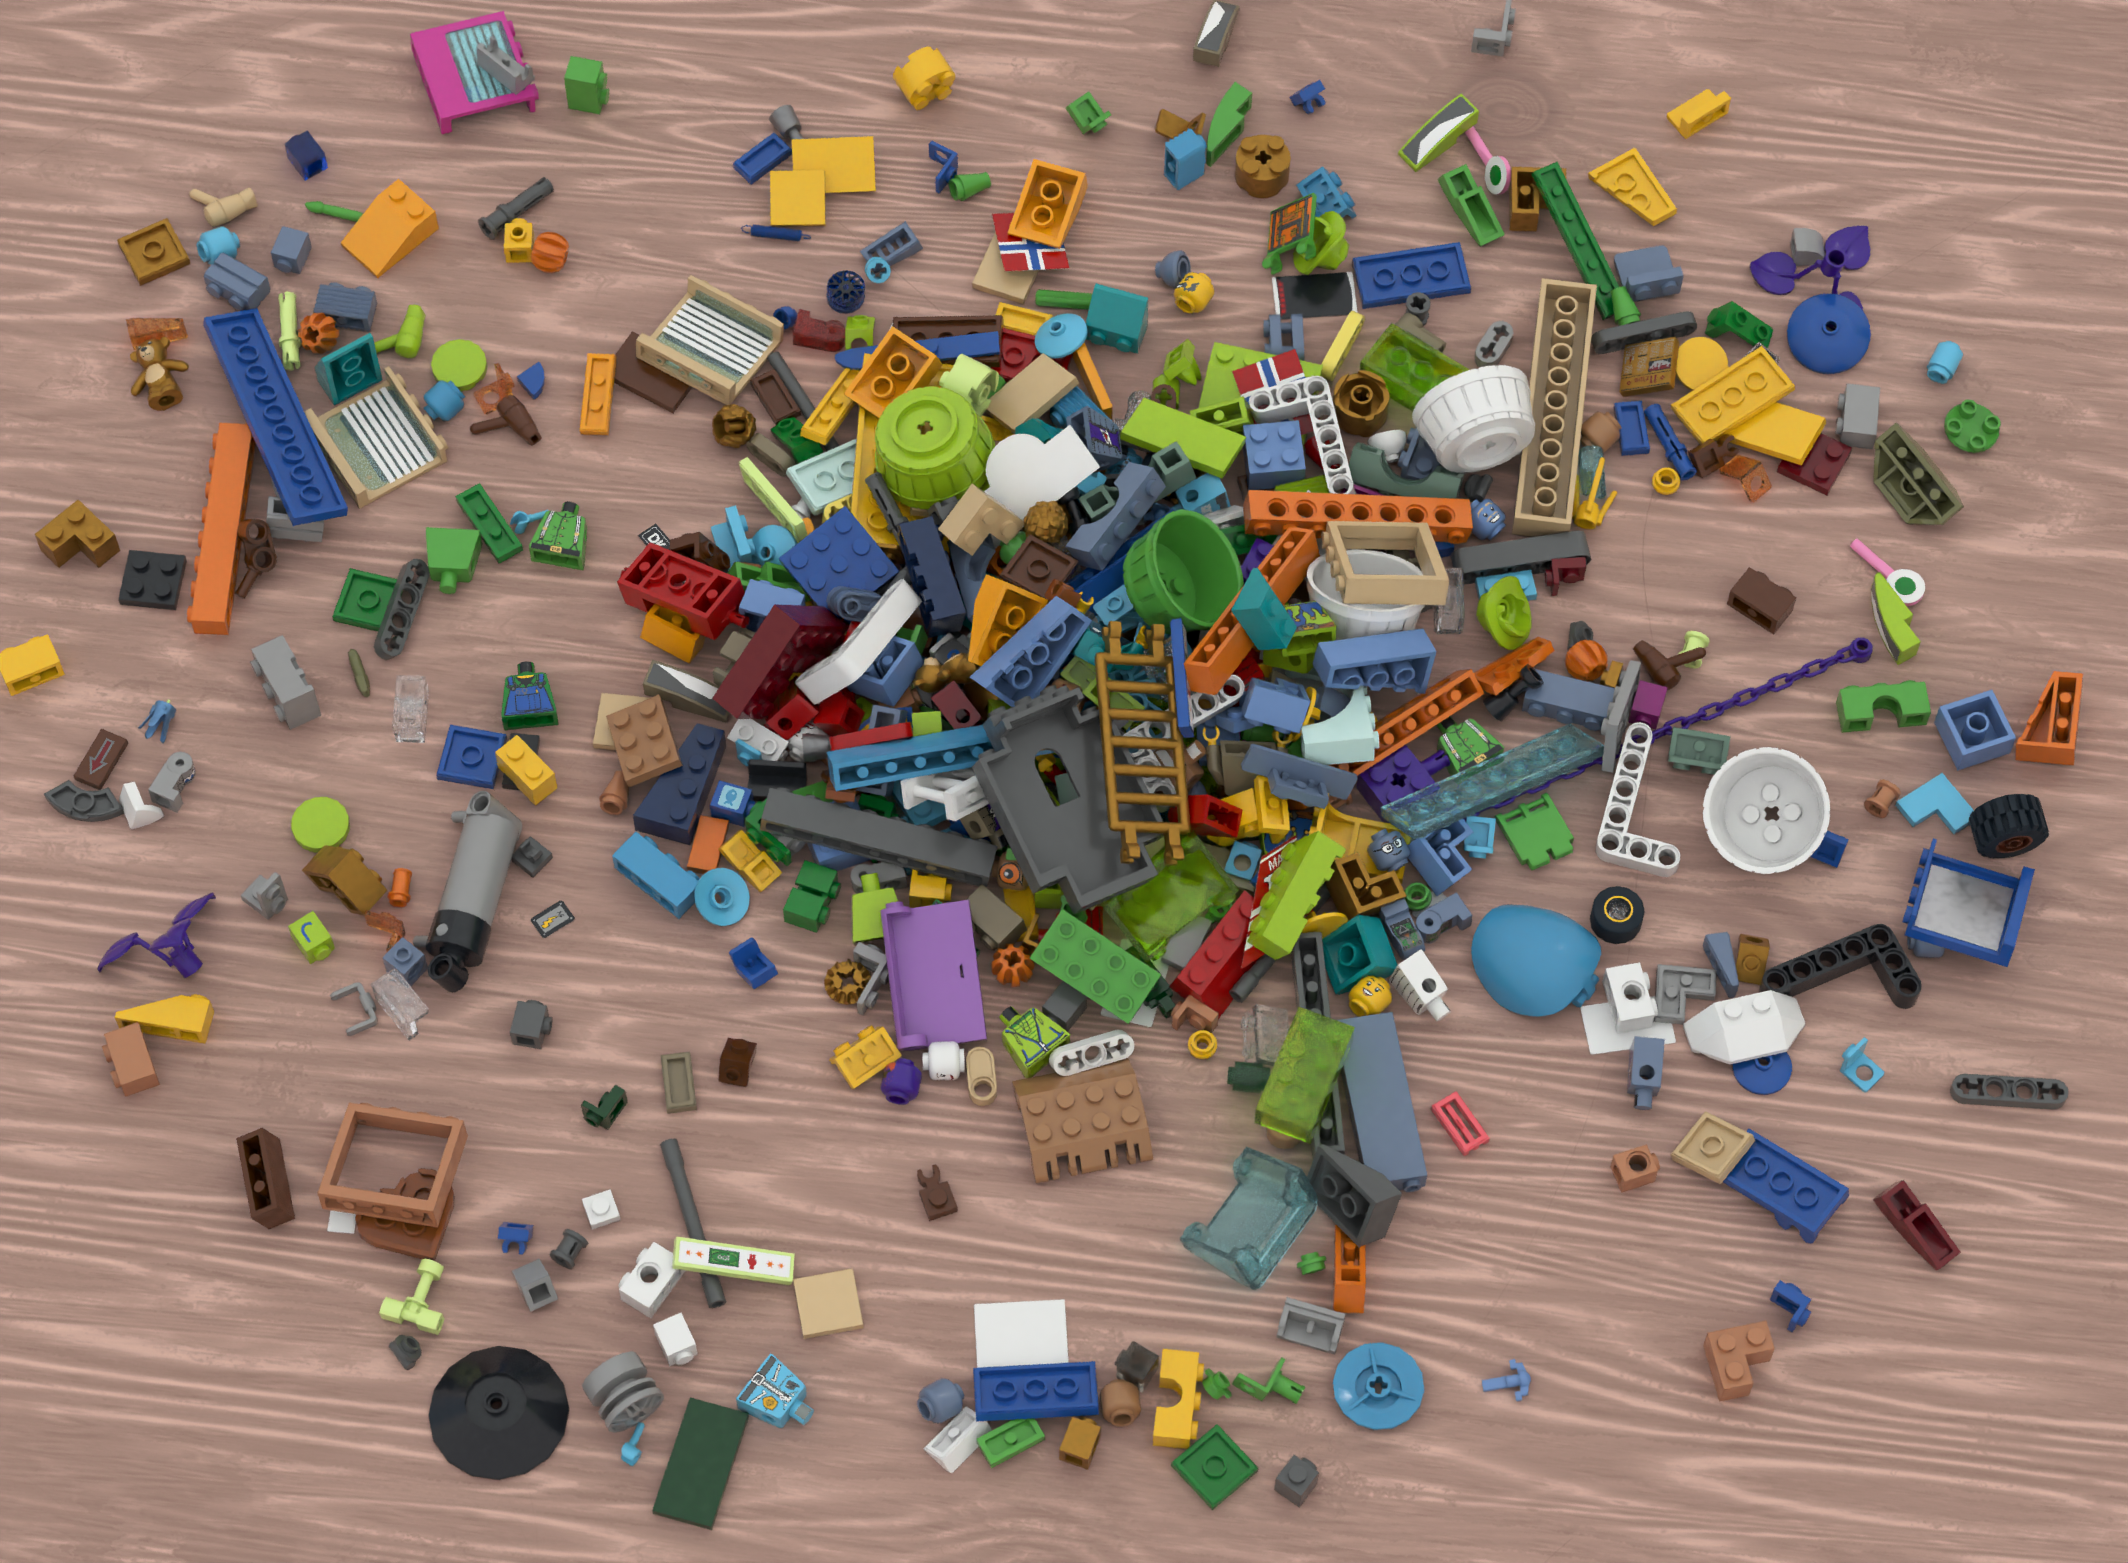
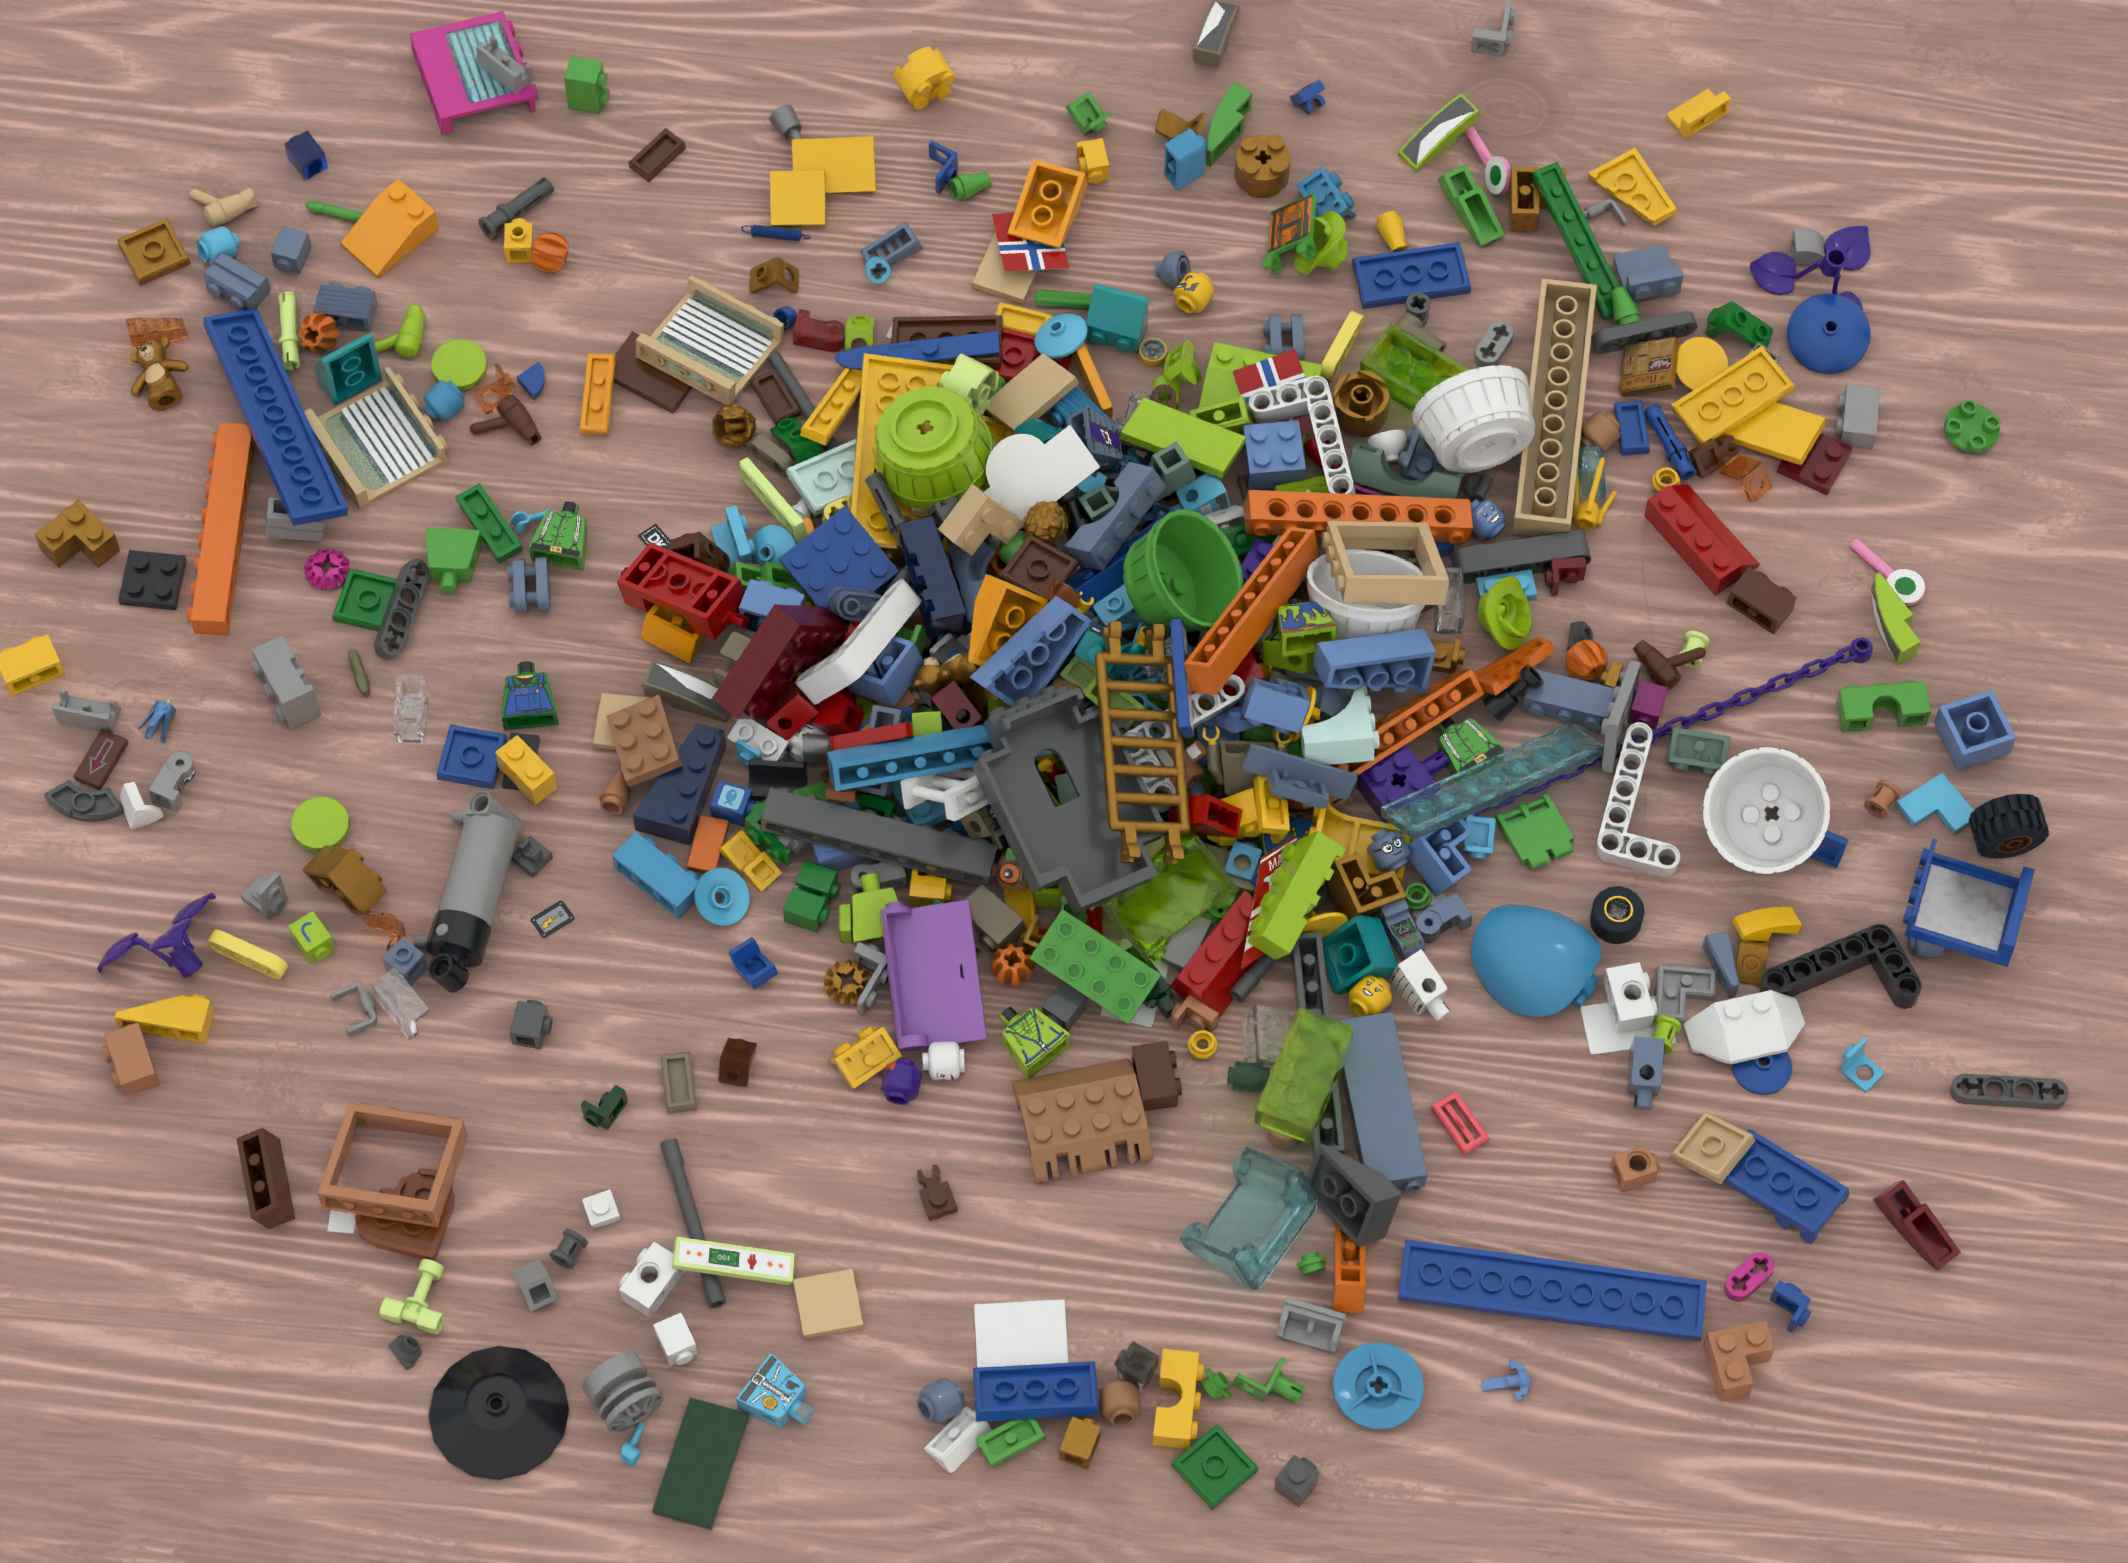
(86, 713): none -> light grey hinge
(247, 954): none -> light yellow beam
(261, 543): reddish brown beam -> none
(334, 577): none -> dark pink gear
(400, 888): orange pin -> none
(515, 1233): blue tile -> none
(518, 575): none -> sand blue brick
(657, 155): none -> reddish brown tile
(762, 158): blue tile -> none
(772, 273): none -> pearl gold bracket
(845, 293): clear blue wheel -> none
(845, 923): none -> lime tile
(891, 370): light orange slope -> none
(981, 1070): tan piece -> none
(1073, 1066): white beam -> none
(1093, 160): none -> yellow brick
(1152, 351): none -> tile
(1155, 1075): none -> reddish brown brick
(1263, 614): teal slope -> none
(1314, 295): black sticker -> none
(1391, 229): none -> yellow cone
(1447, 655): none -> pearl gold bracket
(1552, 1290): none -> blue plate
(1599, 208): none -> light grey piece
(1666, 1029): none -> lime bush
(1699, 537): none -> red slope
(1754, 1281): none -> dark pink beam
(1761, 923): none -> yellow slope
(1913, 480): olive wedge -> none
(1944, 362): medium azure brick -> none
(2054, 724): orange wedge -> none

